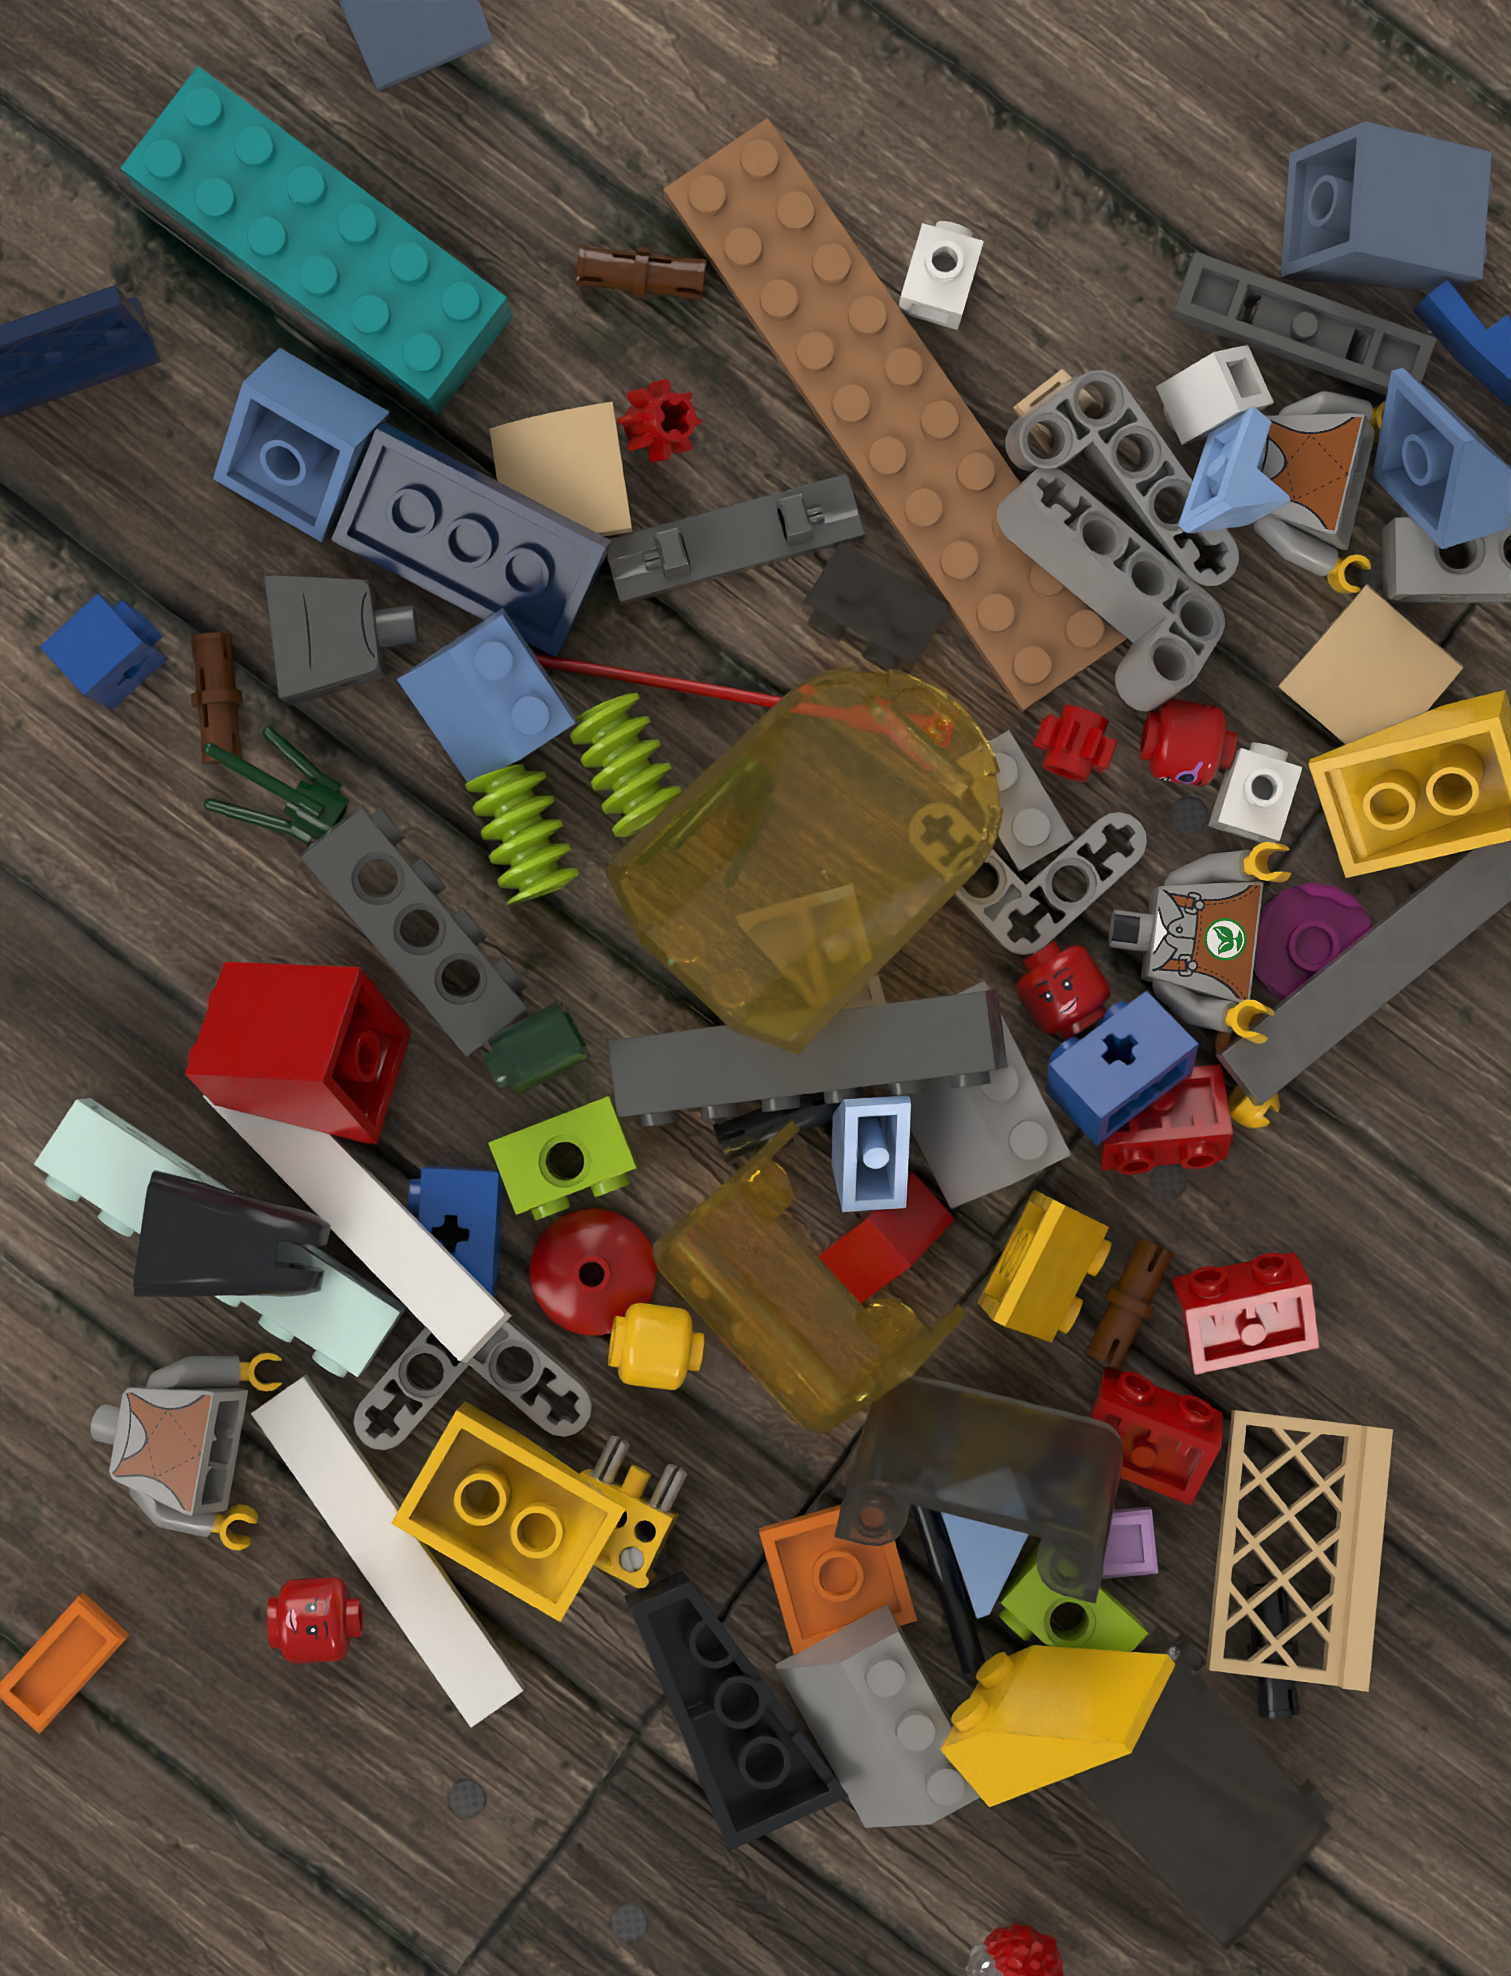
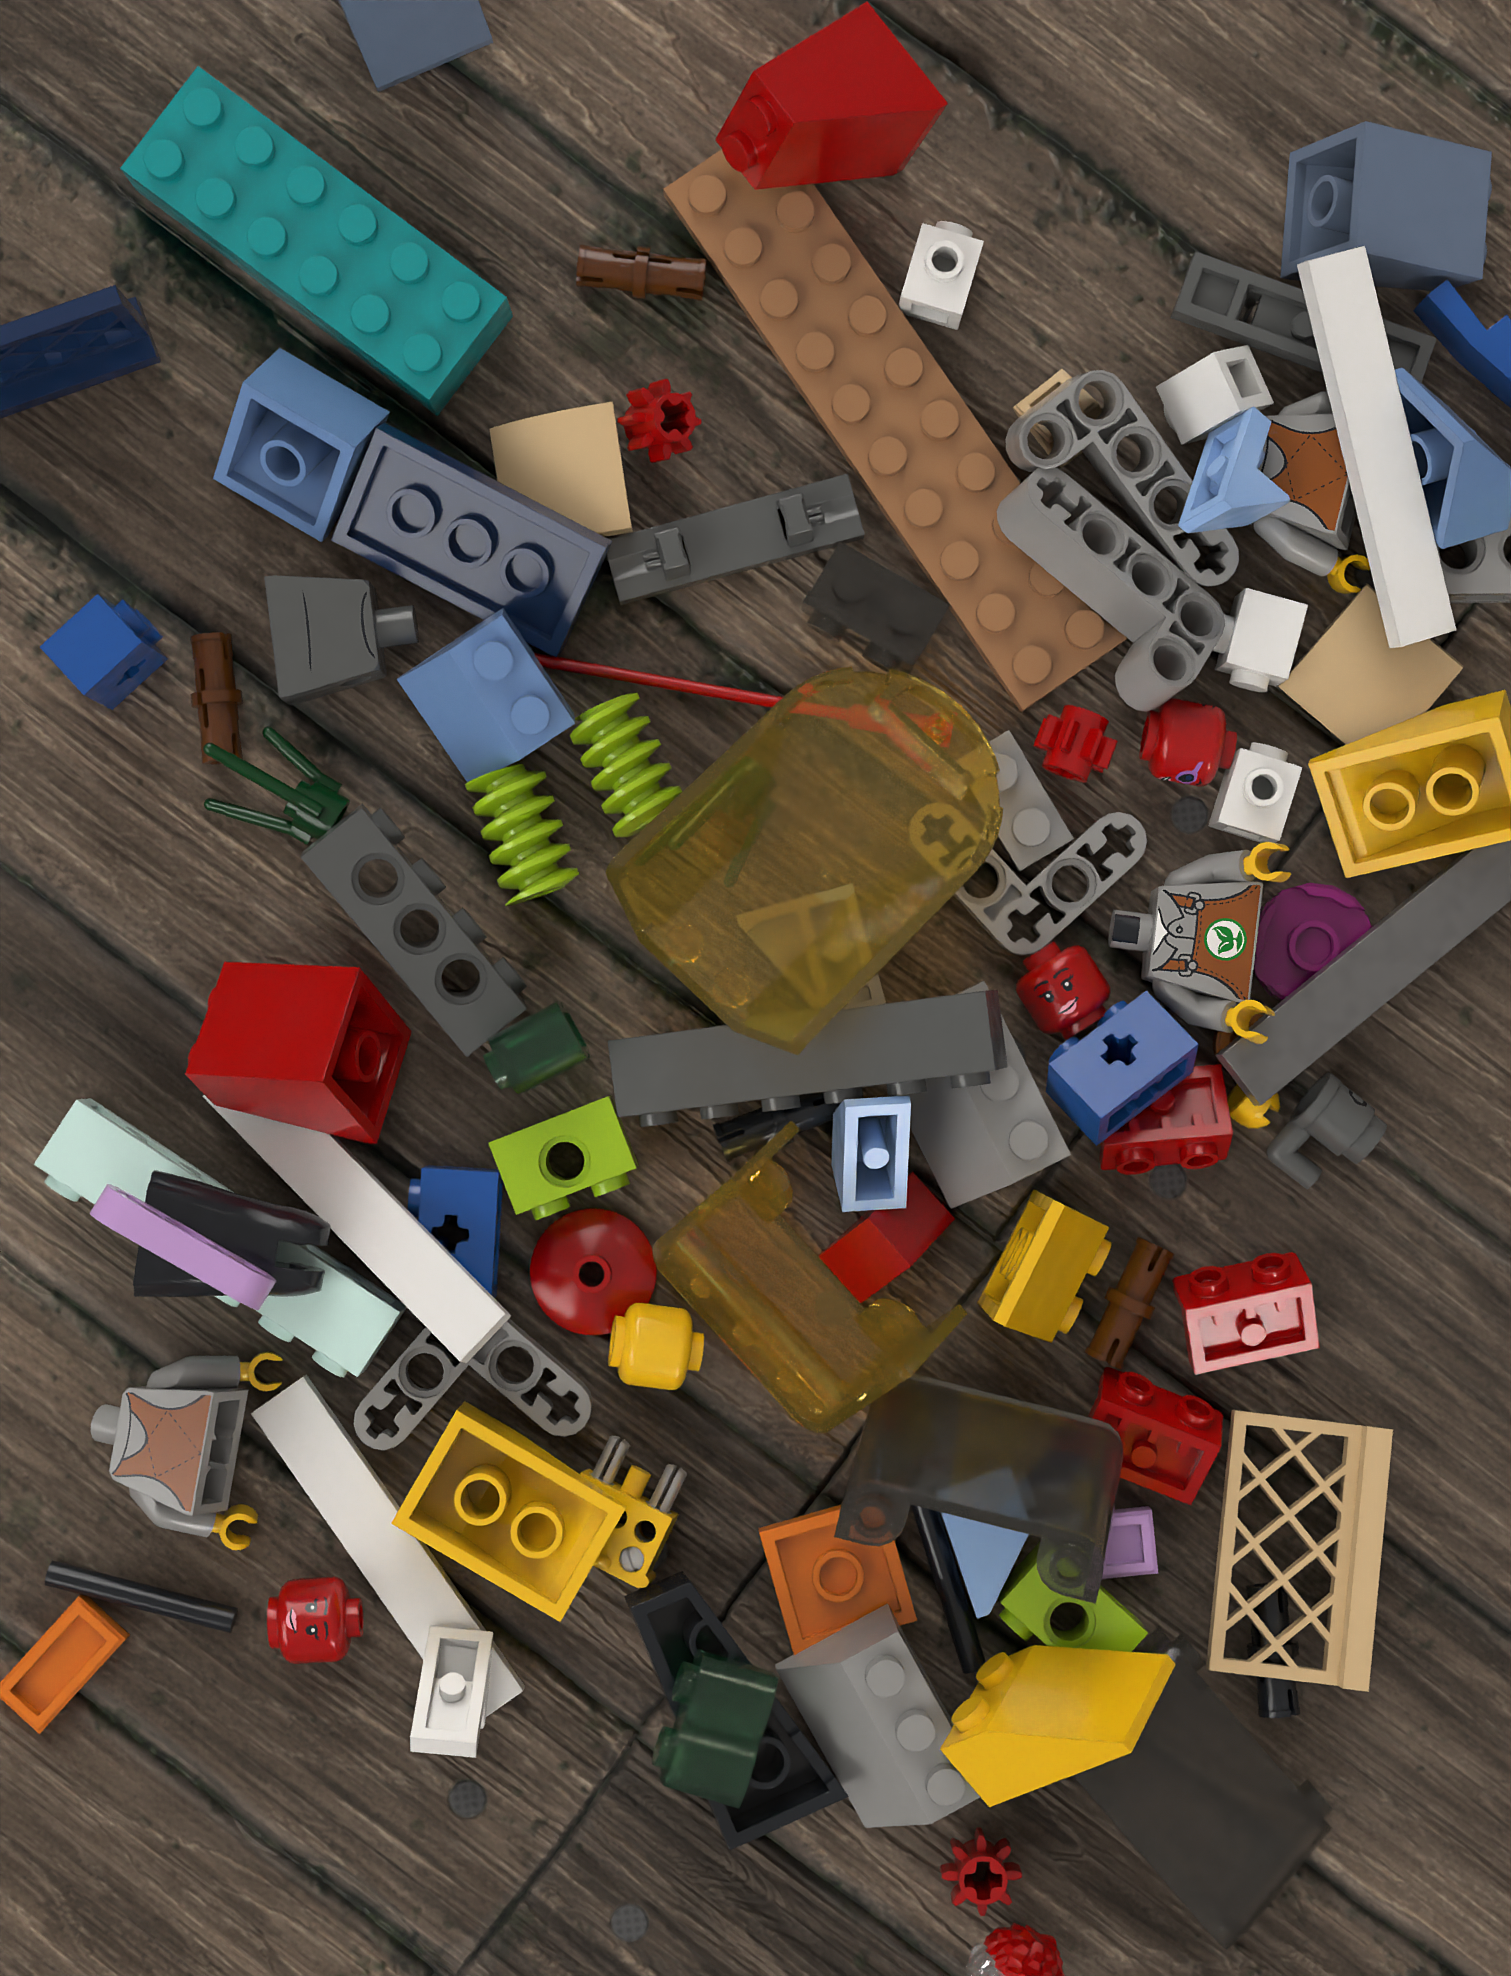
(141, 1596): none -> black bar
(182, 1247): none -> lavender beam
(452, 1692): none -> white slope
(716, 1728): none -> clear green brick
(832, 108): none -> red slope
(996, 1878): none -> red gear
(1259, 639): none -> white brick
(1334, 1119): none -> dark grey piece
(1376, 446): none -> white tile

